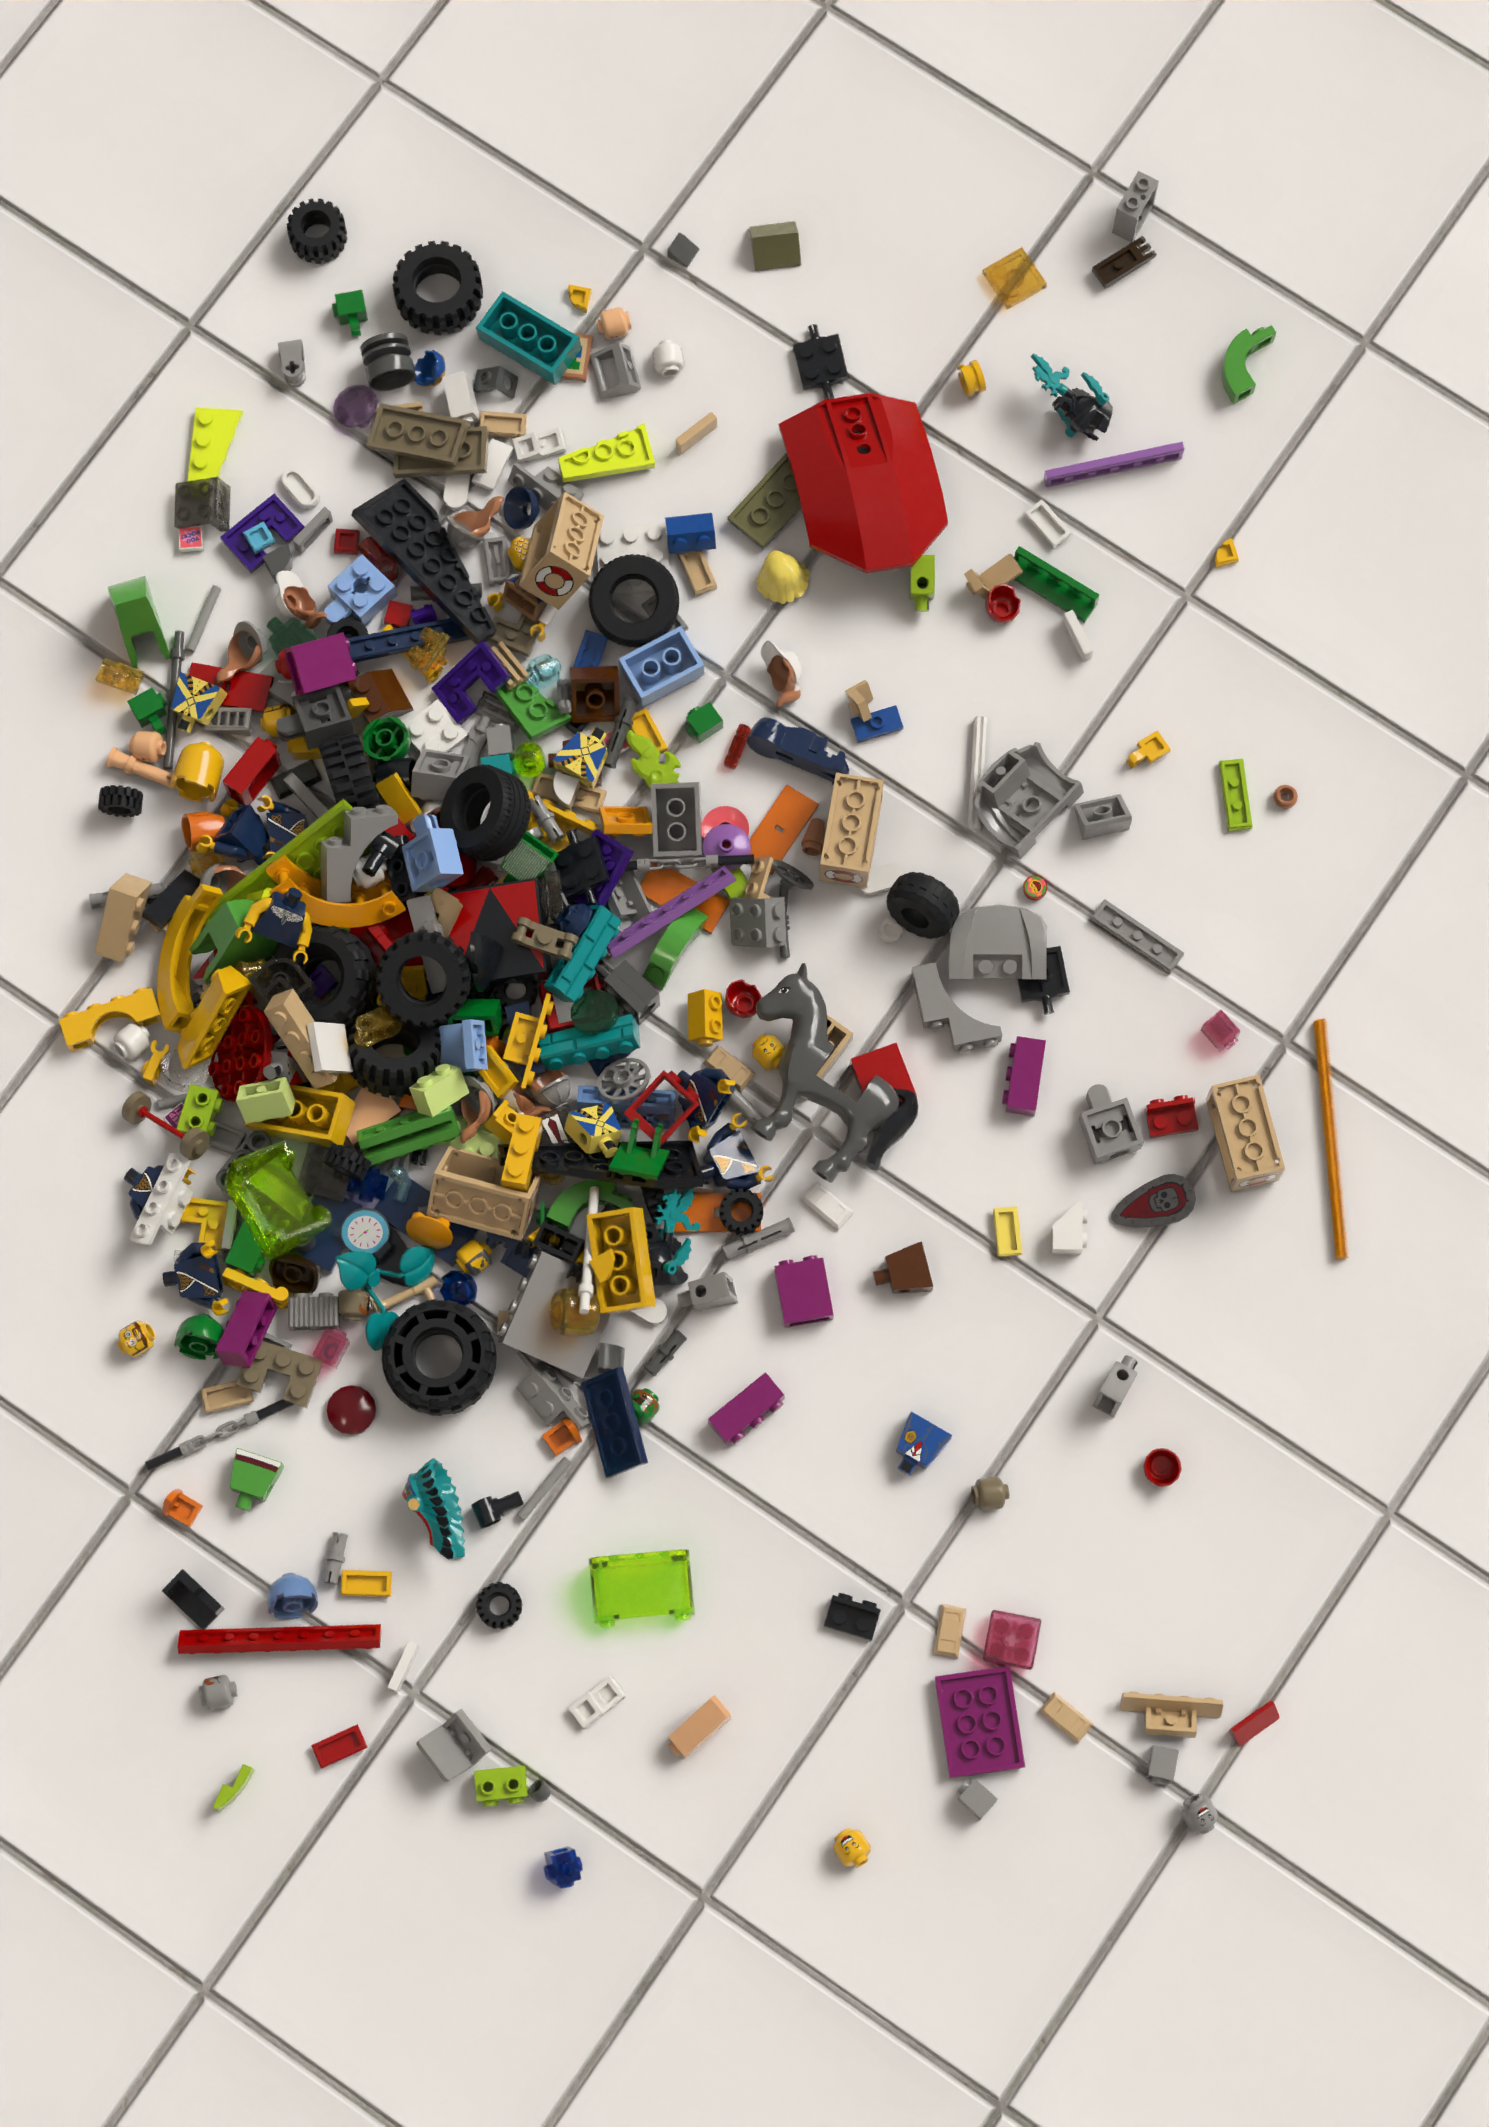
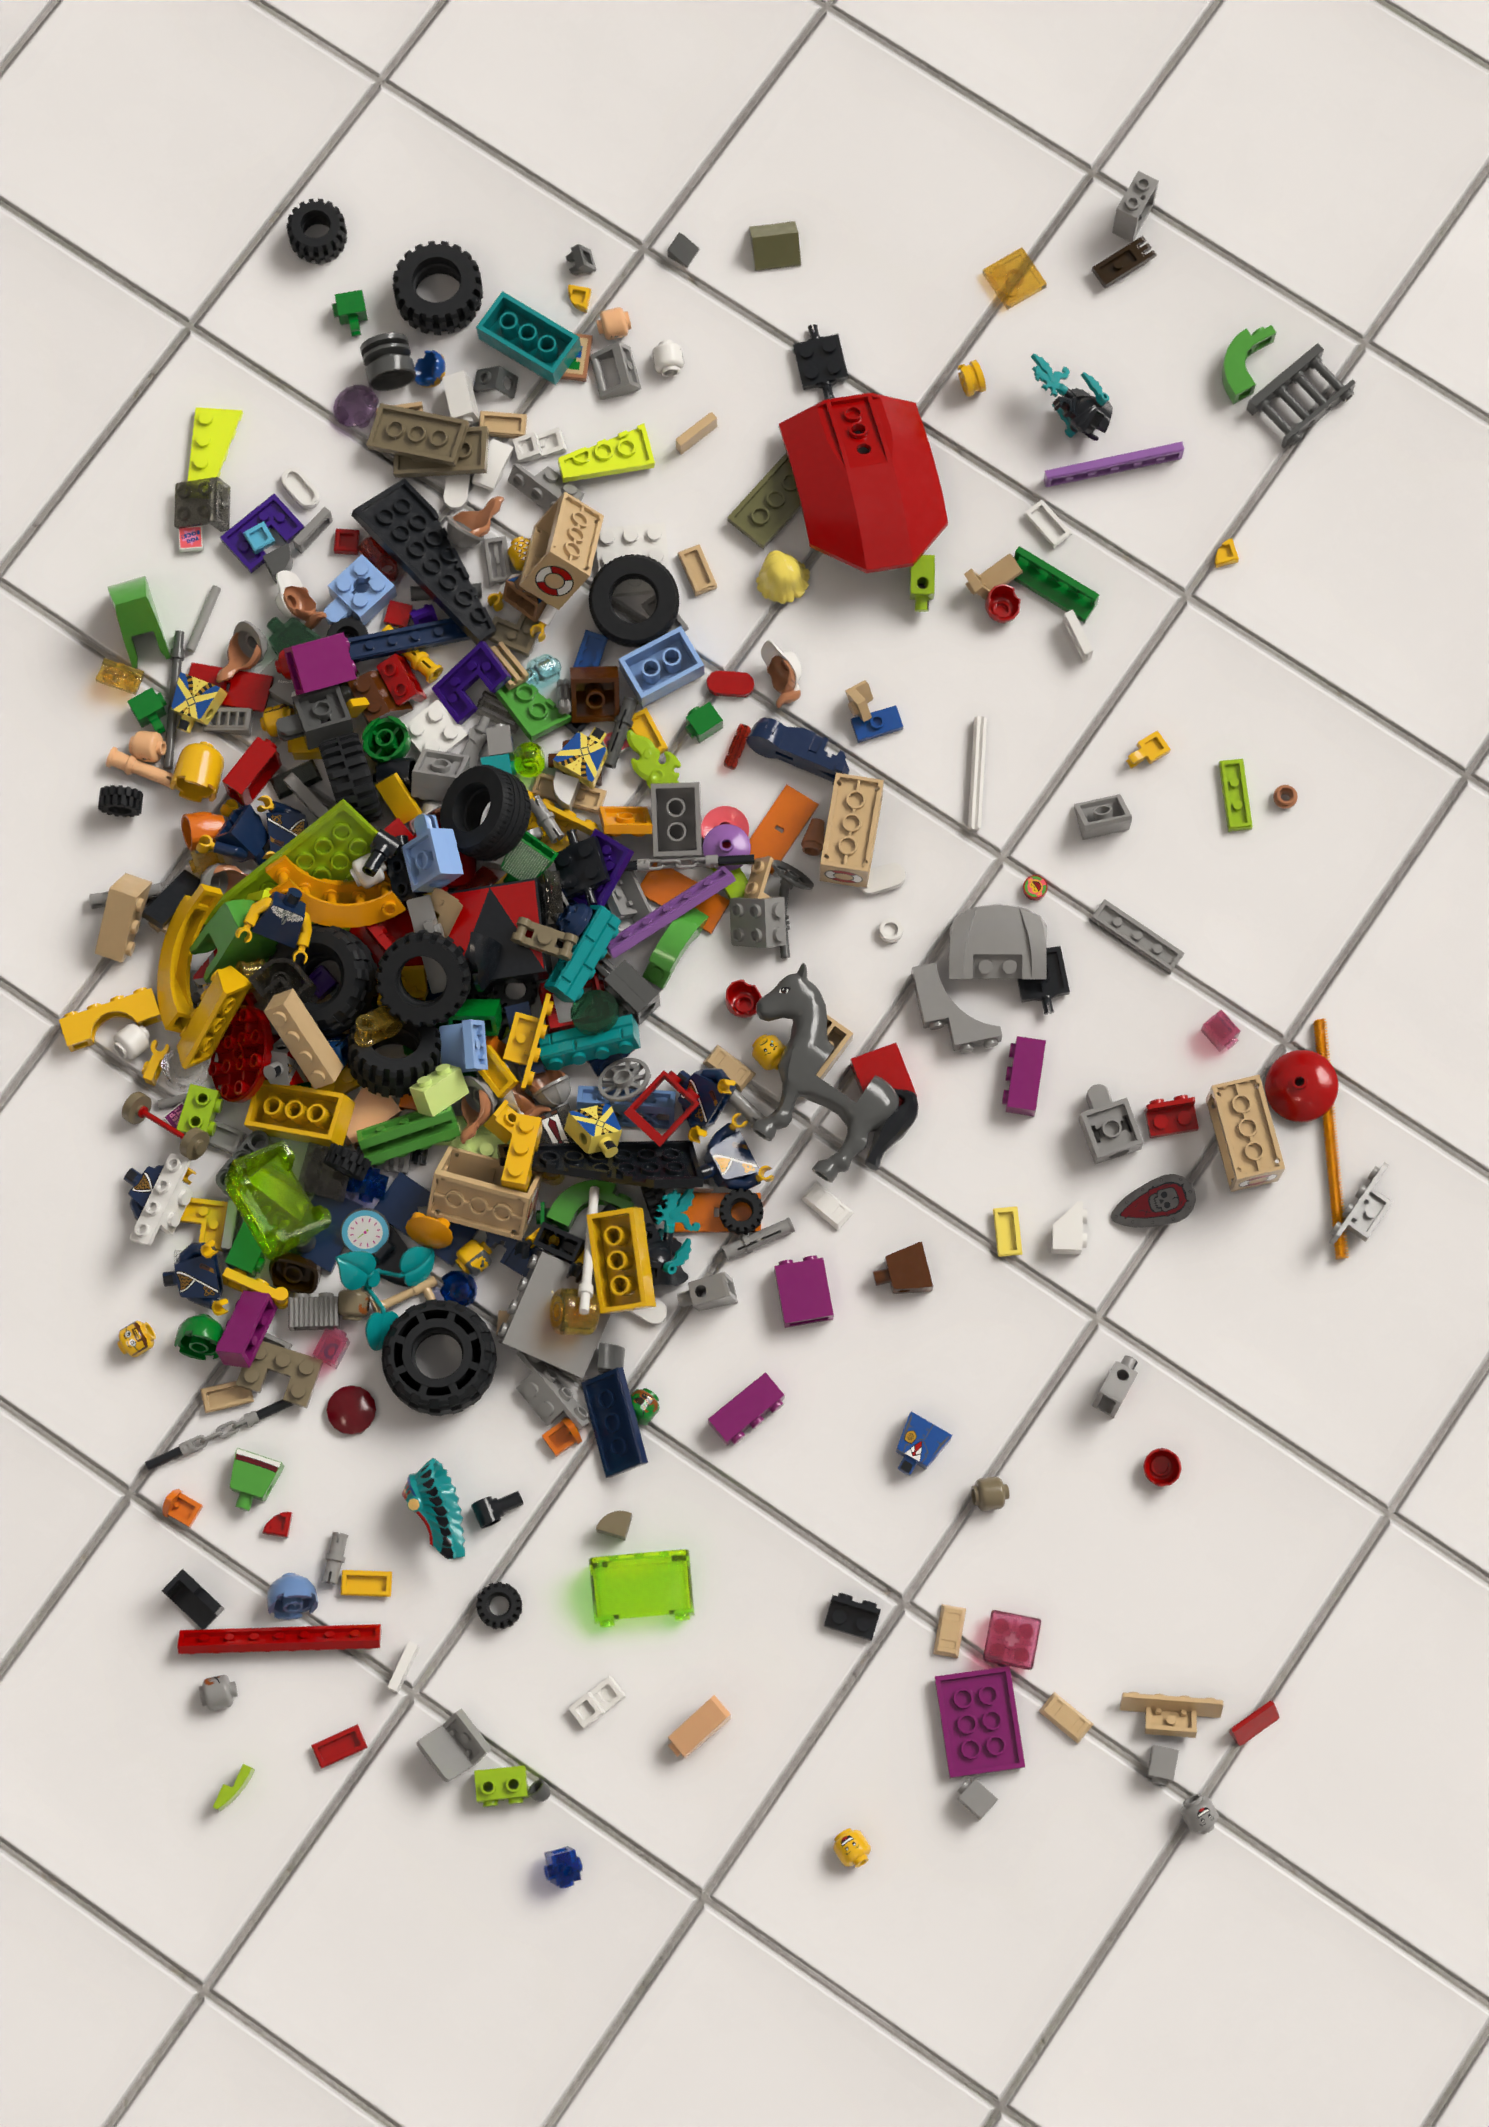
(265, 1100): yellowish green brick -> none
(279, 1525): none -> red tile
(292, 360): light grey piece -> none
(329, 1047): white tile -> none
(341, 855): light grey arch -> none
(401, 680): none -> red bracket
(403, 1182): clear light blue arm -> none
(432, 652): clear yellow hips -> none
(516, 508): dark blue piece -> none
(544, 1488): light grey bar -> none
(583, 260): none -> dark grey tile
(603, 1265): yellow tile -> none
(615, 1524): none -> dark tan brick
(639, 1160): green plate -> none
(665, 1352): dark grey pin -> none
(690, 533): blue brick -> none
(705, 1017): yellow brick -> none
(730, 684): none -> red tile
(922, 905): black tyre -> none
(1023, 796): light grey piece -> none
(1296, 373): none -> dark grey fence
(1305, 1101): none -> red dish
(1367, 1212): none -> bracket

